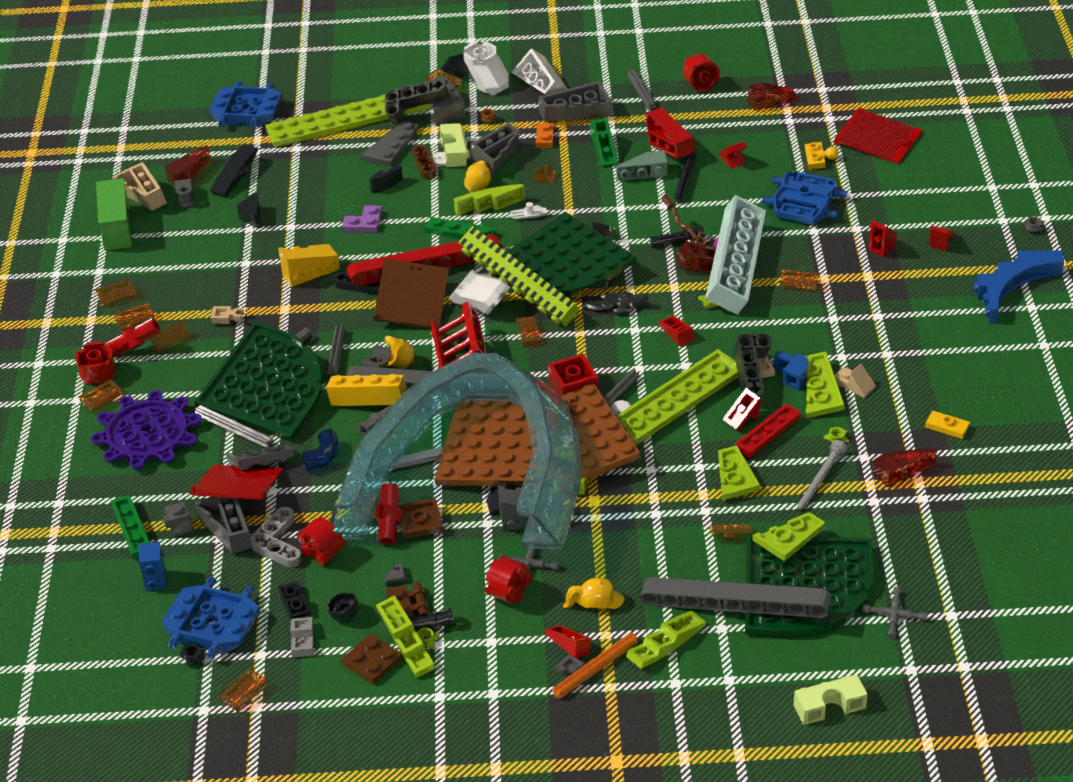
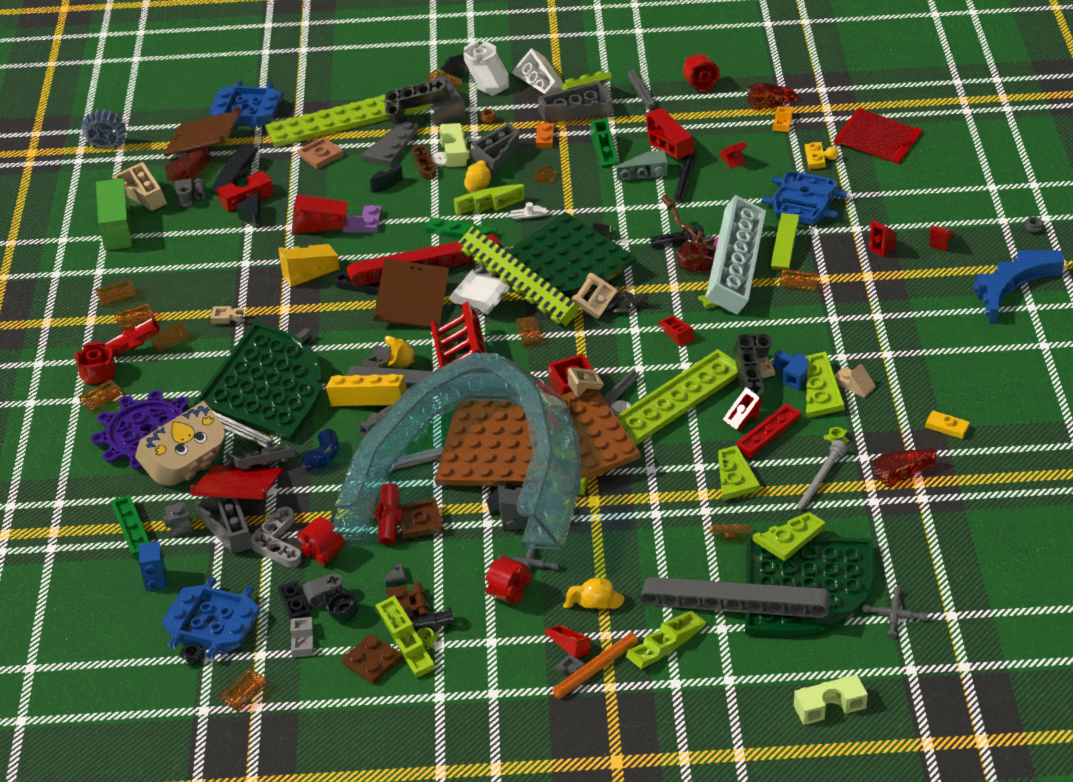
(104, 125): none -> sand blue gear
(182, 446): none -> tan brick
(199, 188): none -> dark grey pin
(203, 132): none -> reddish brown door
(231, 196): none -> red arch
(318, 214): none -> red wedge
(320, 153): none -> nougat tile
(321, 590): none -> dark grey piece
(336, 349): dark grey axle -> none
(583, 379): none -> tan slope
(586, 79): none -> lime wing
(598, 300): none -> tan plate
(783, 119): none -> light orange slope
(785, 242): none -> lime slope

